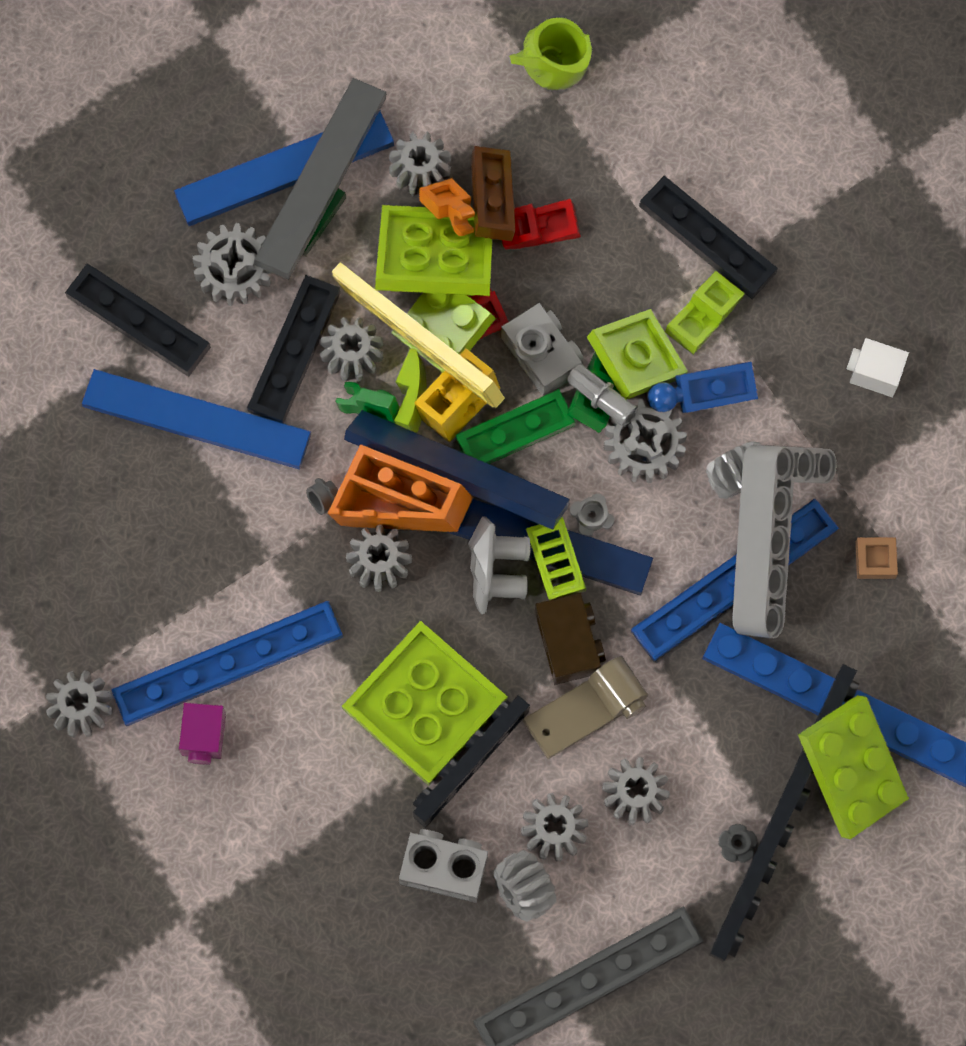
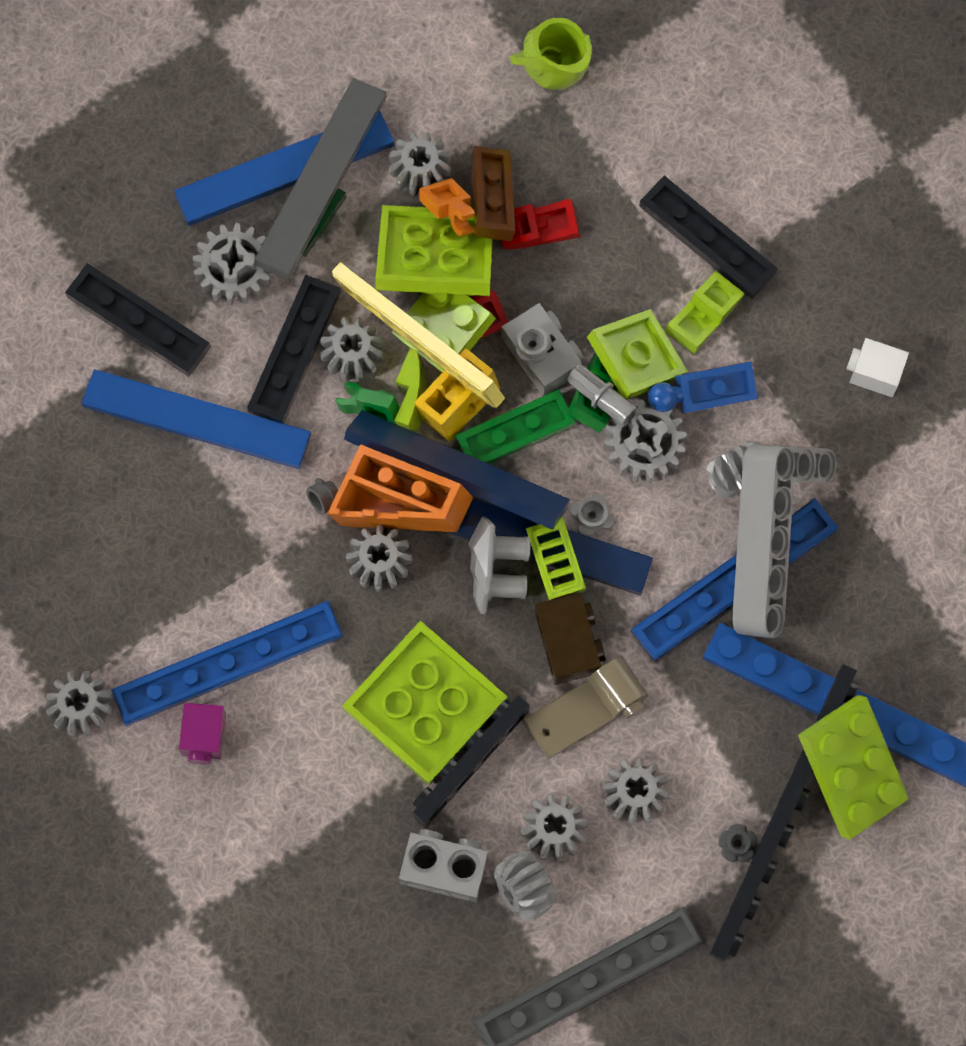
(876, 558): medium nougat plate -> none

